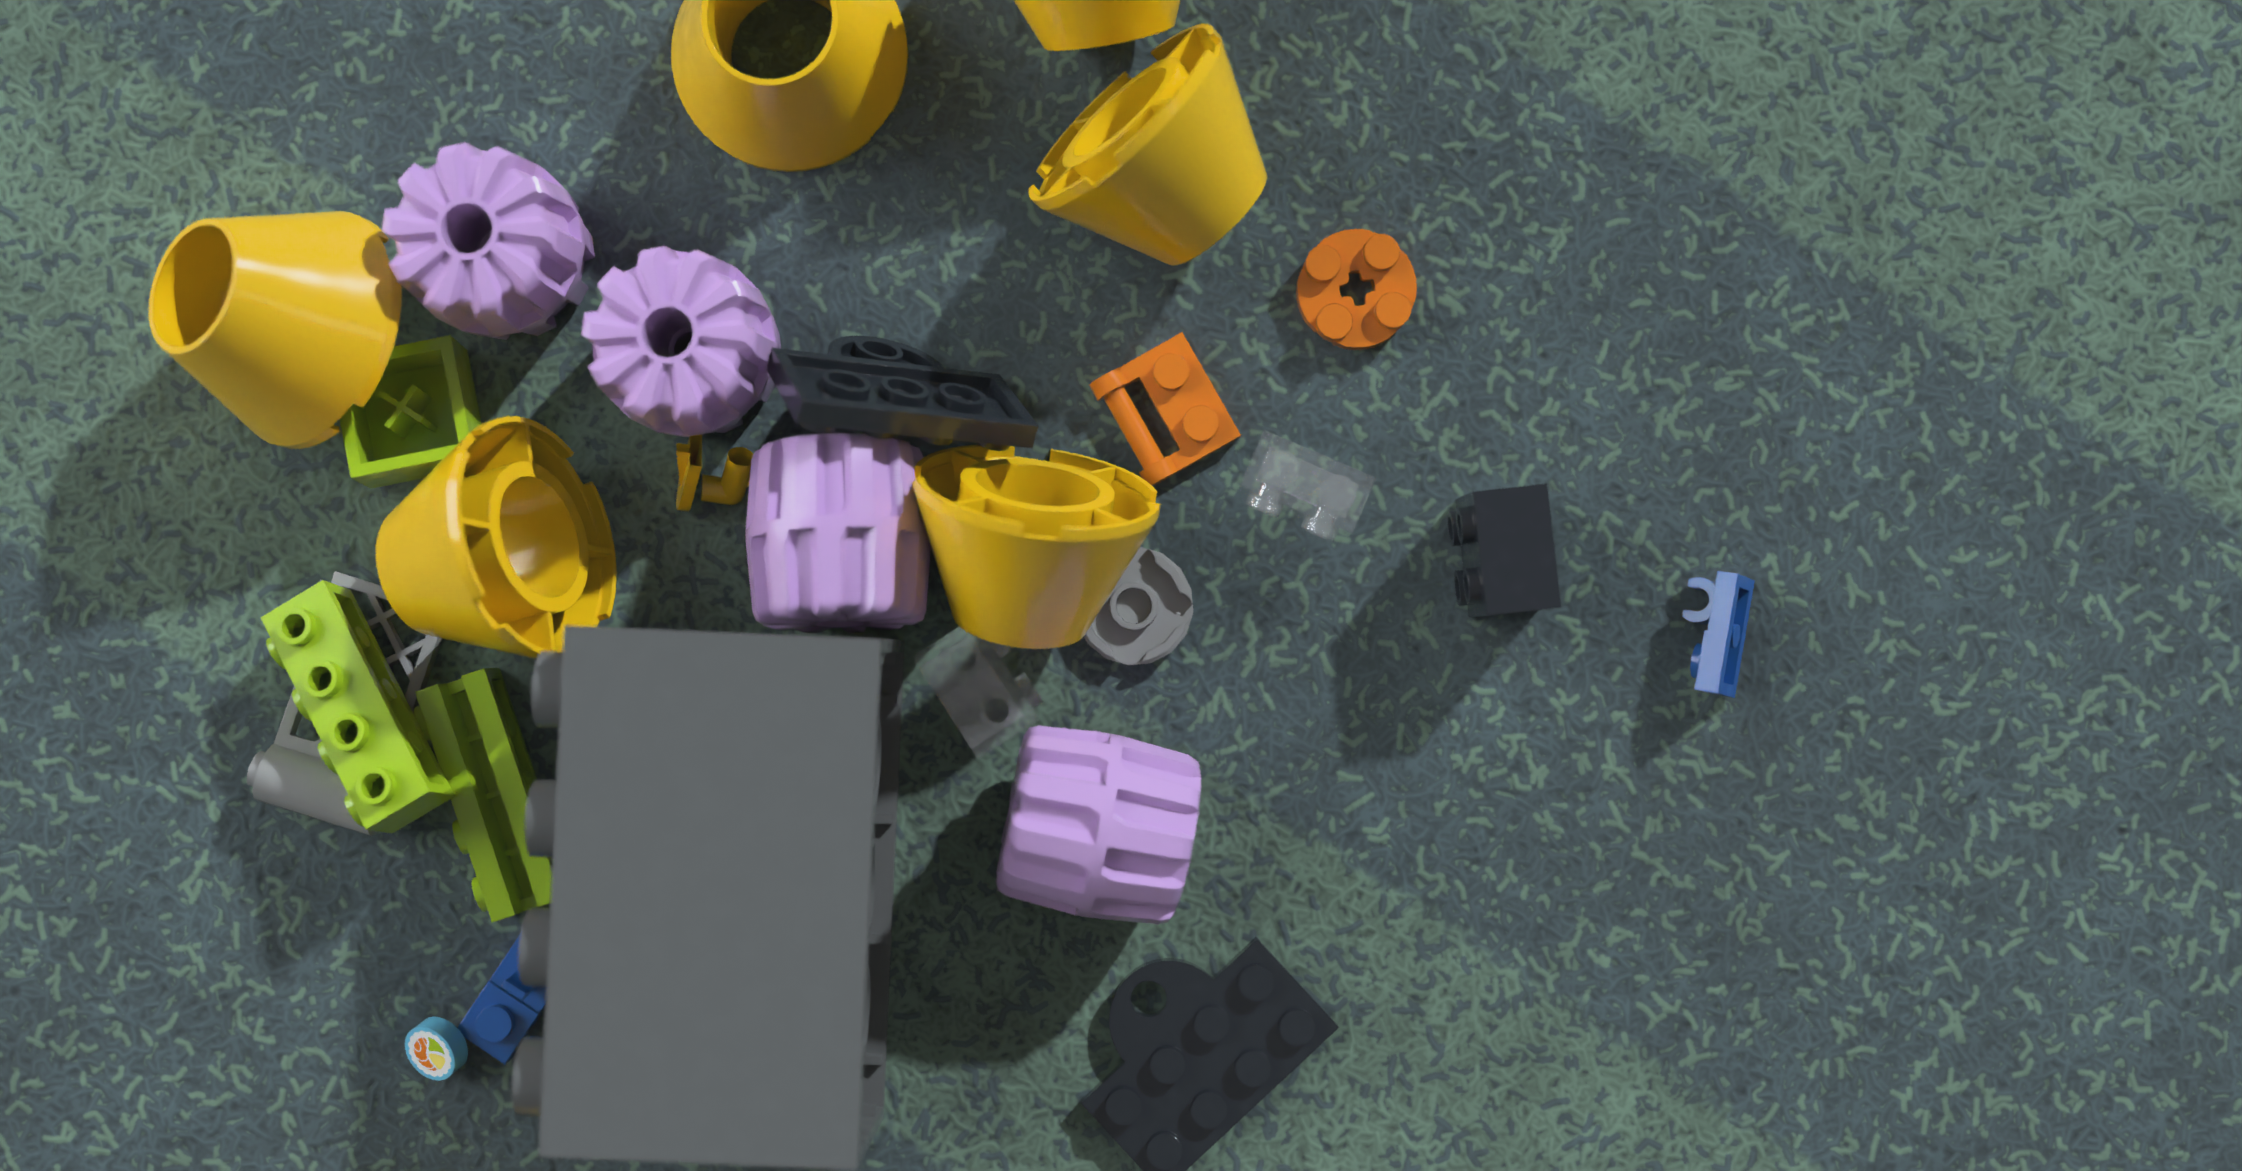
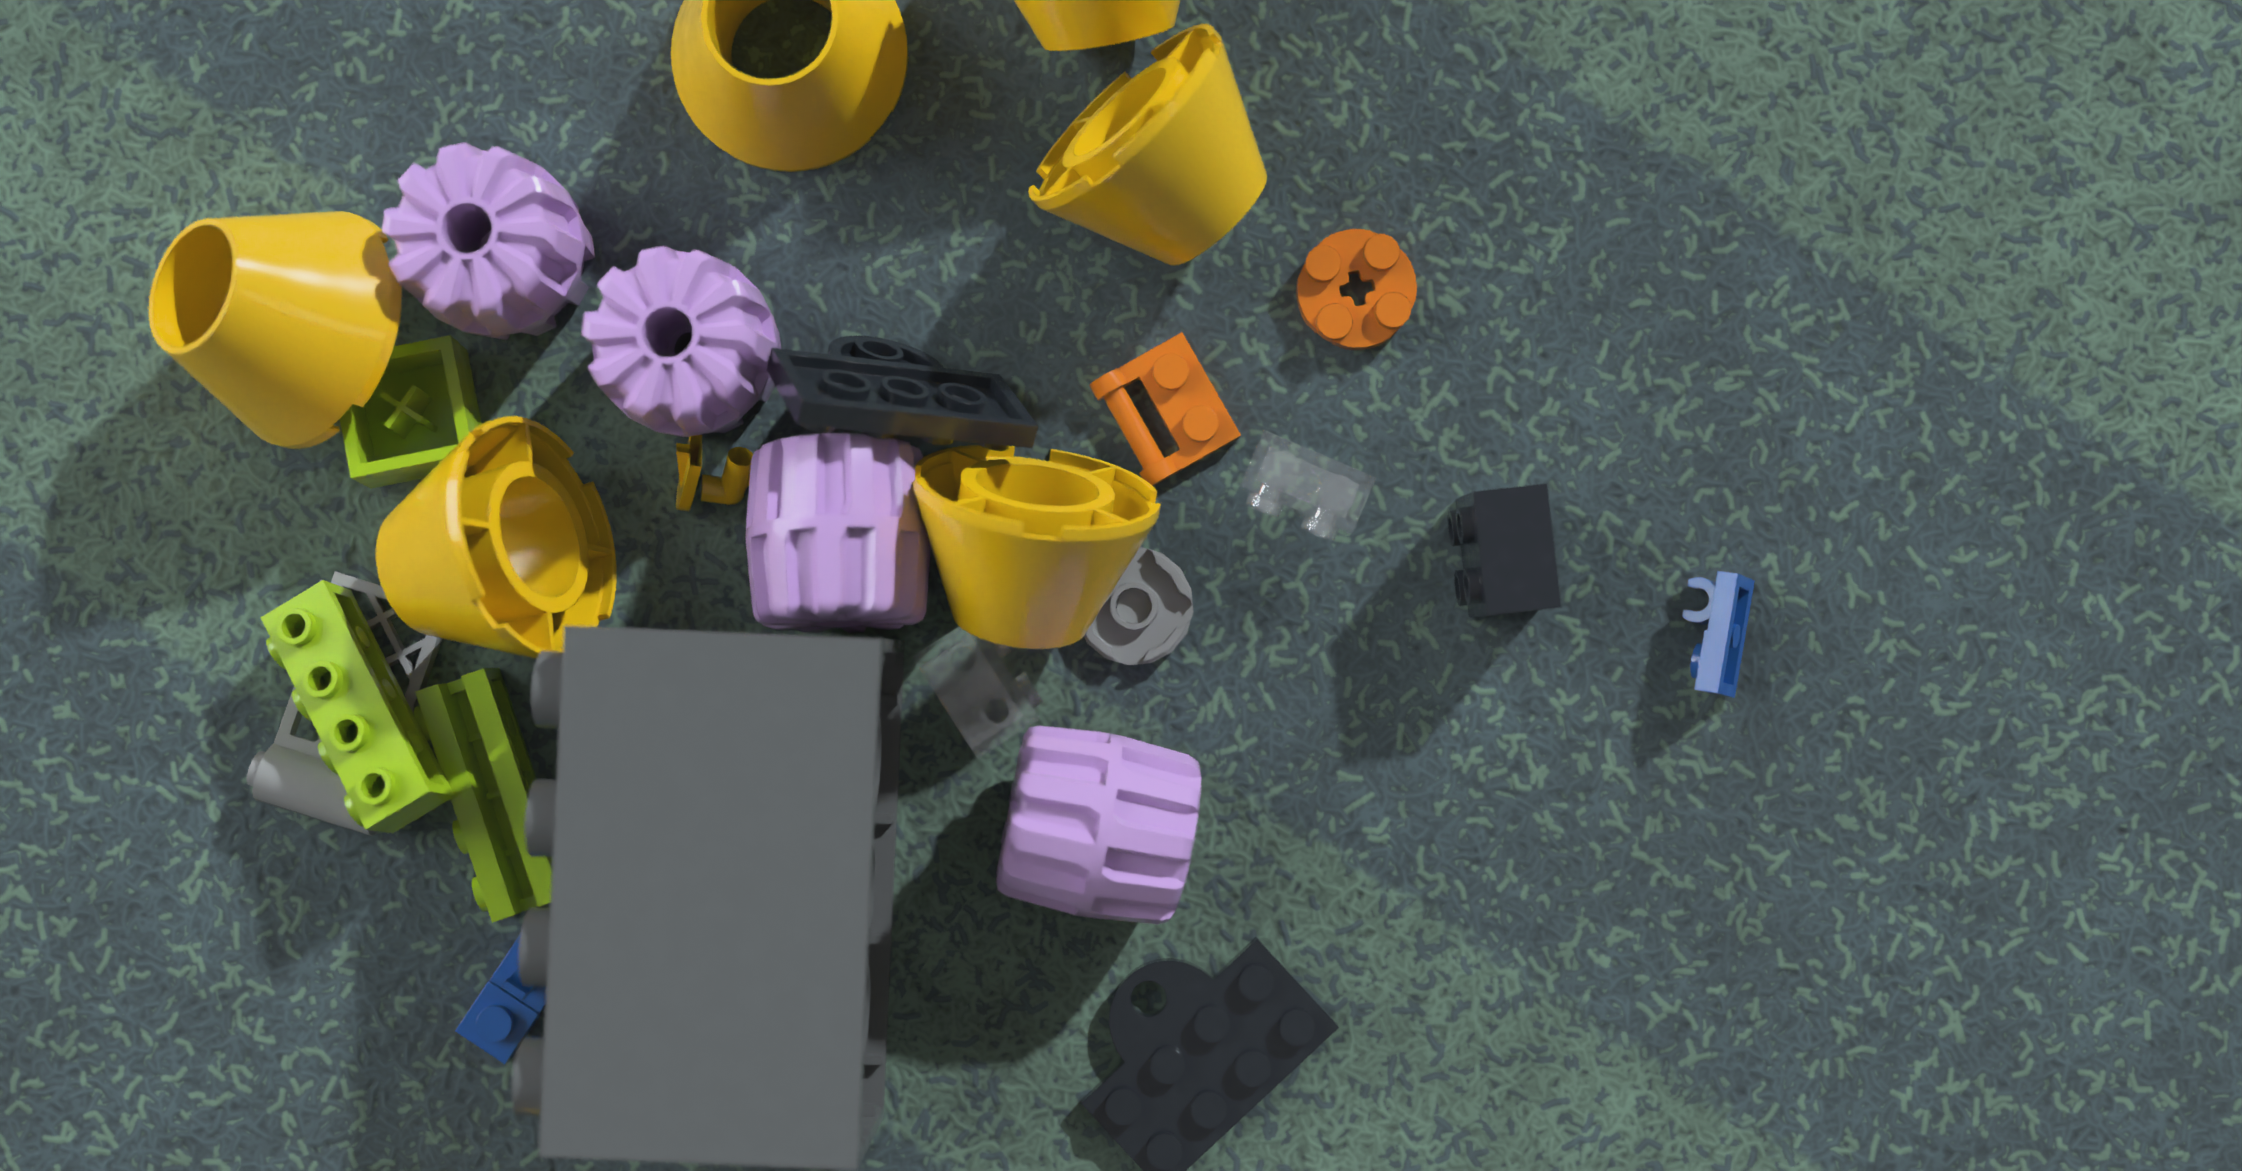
(436, 1048): tile -> none

